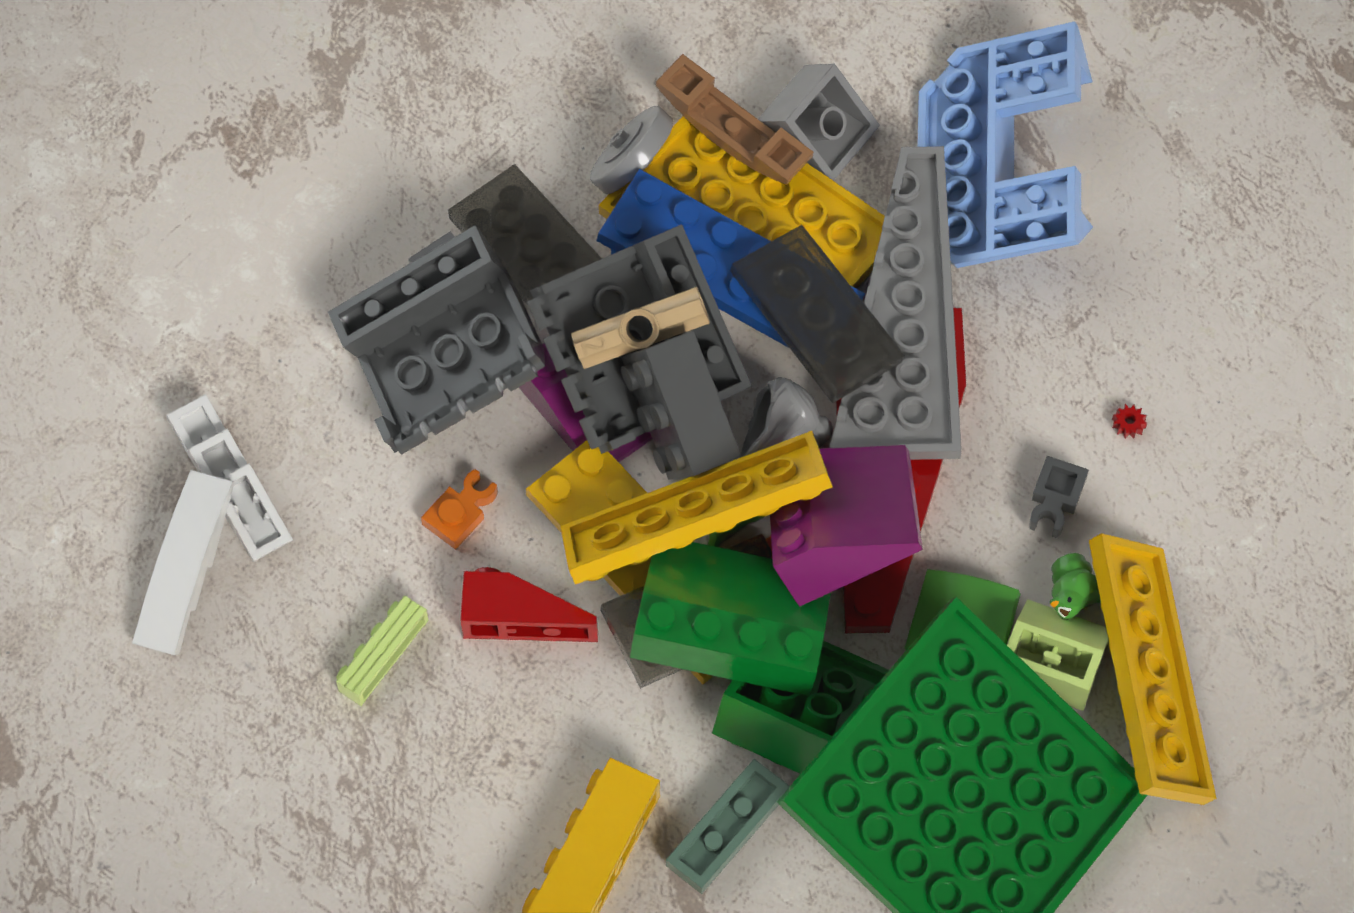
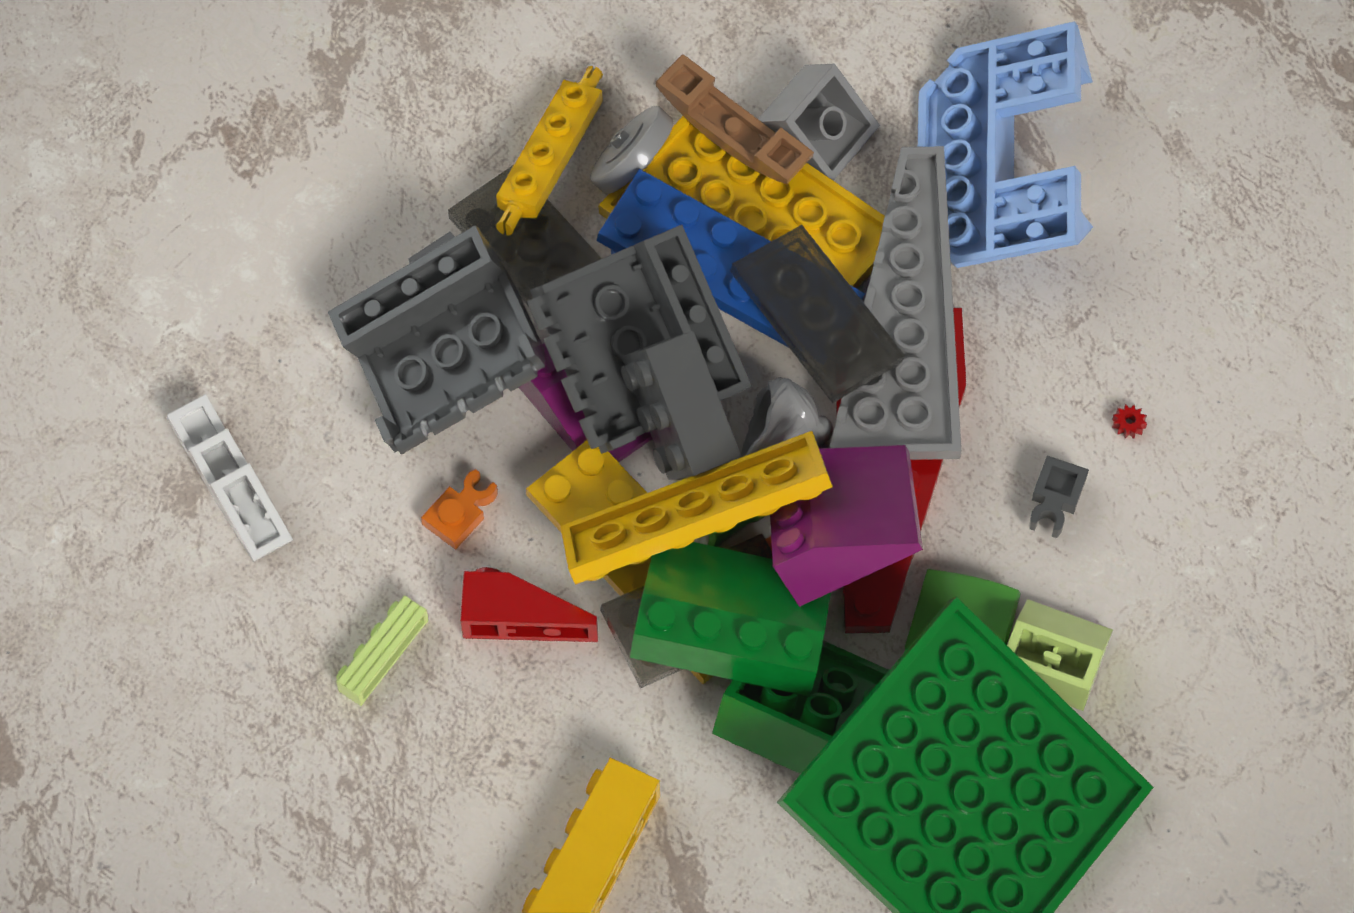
(183, 562): white slope -> none
(549, 150): none -> yellow plate
(612, 336): tan piece -> none
(727, 826): sand green plate -> none
(1073, 585): bright green animal -> none
(1151, 670): yellow plate -> none

